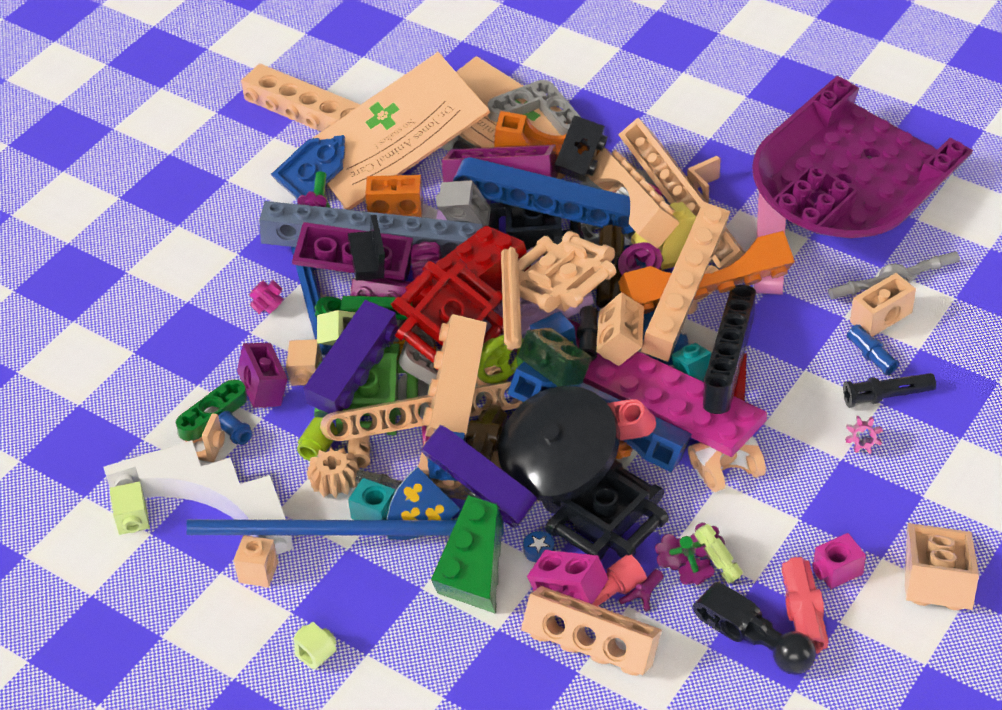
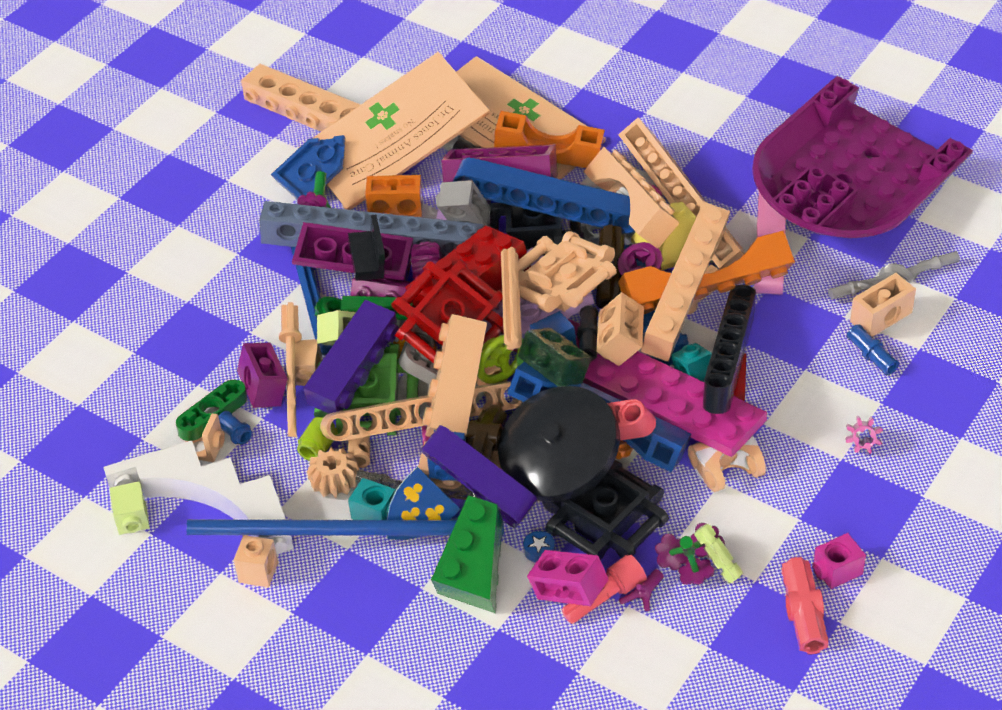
(266, 297): dark pink gear -> none
(290, 335): none -> light nougat piece
(314, 645): yellowish green plate -> none
(536, 96): light grey beam -> none
(581, 133): black brick -> none
(639, 637): light nougat brick -> none
(703, 174): light nougat bracket -> none
(742, 619): black beam -> none
(877, 390): black pin -> none
(940, 567): light nougat slope -> none

